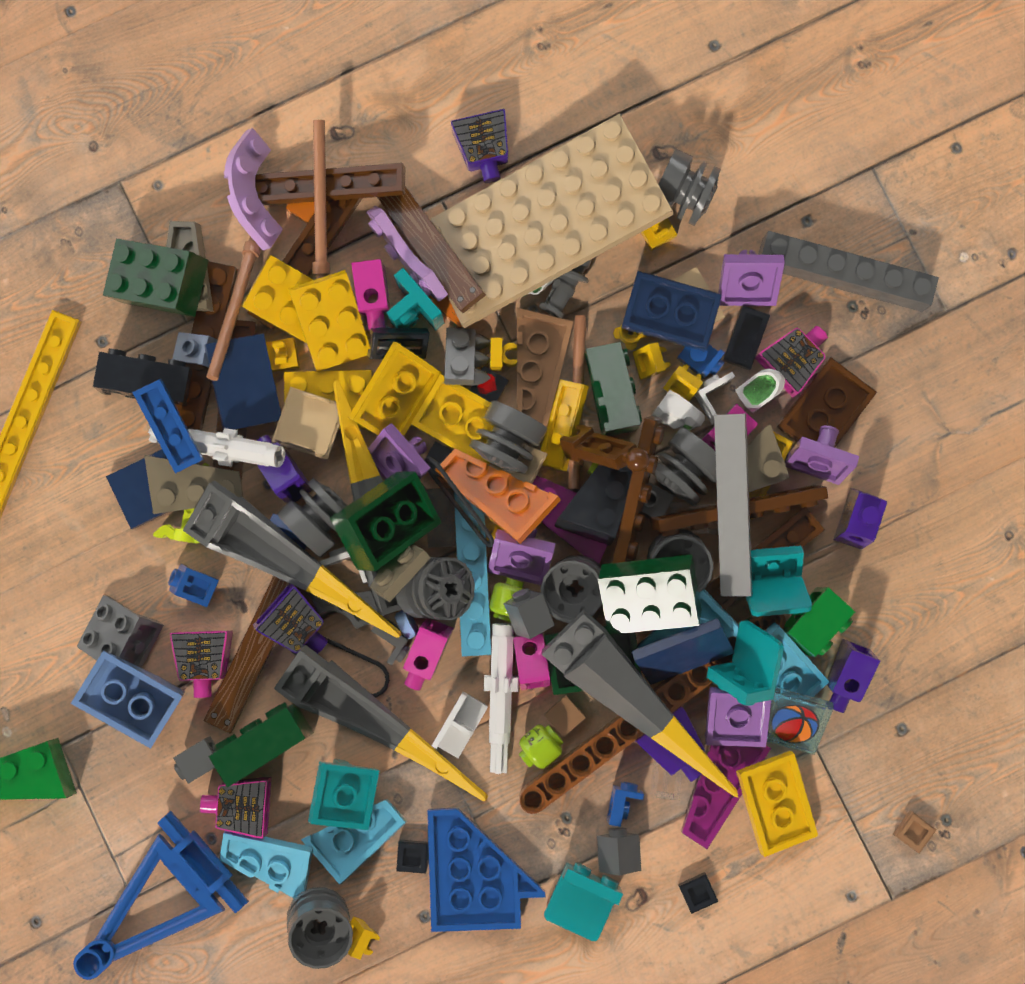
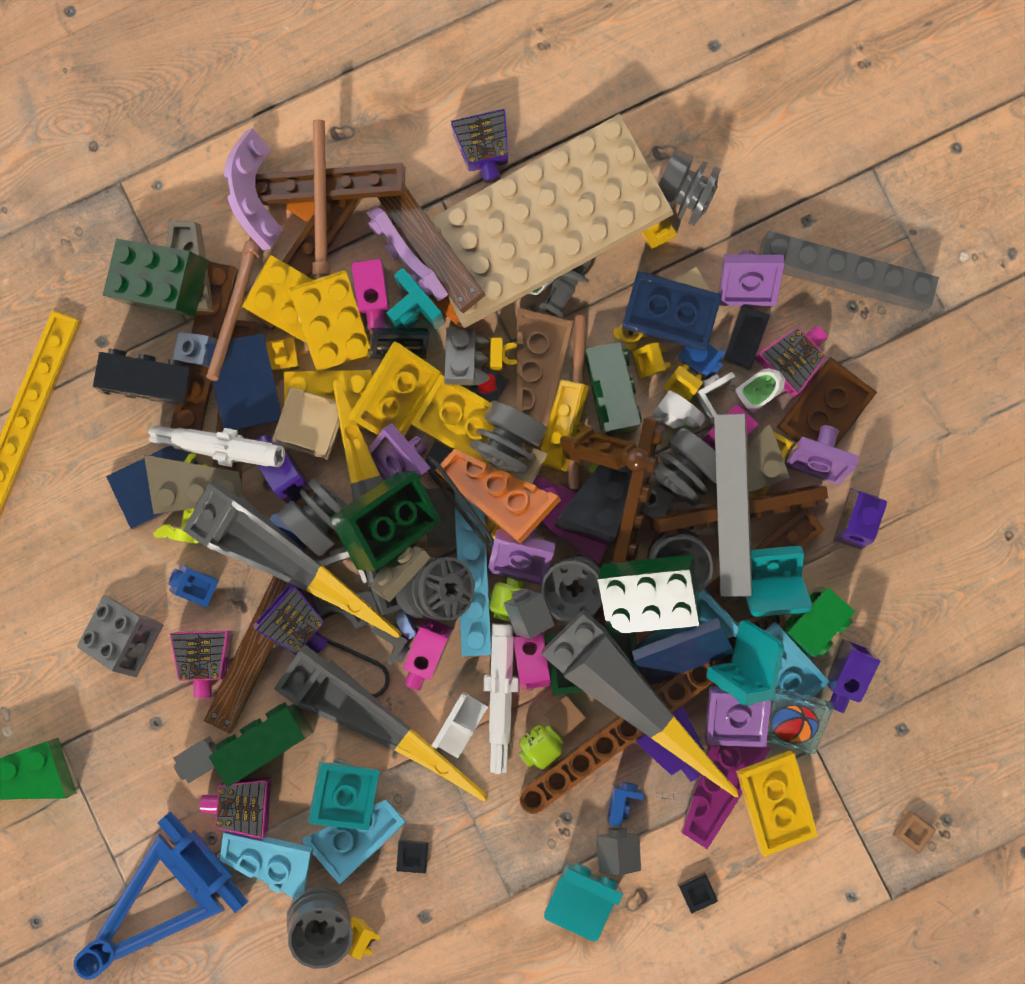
(128, 698): medium blue slope -> none
(167, 425): blue plate -> none
(472, 877): blue wing -> none

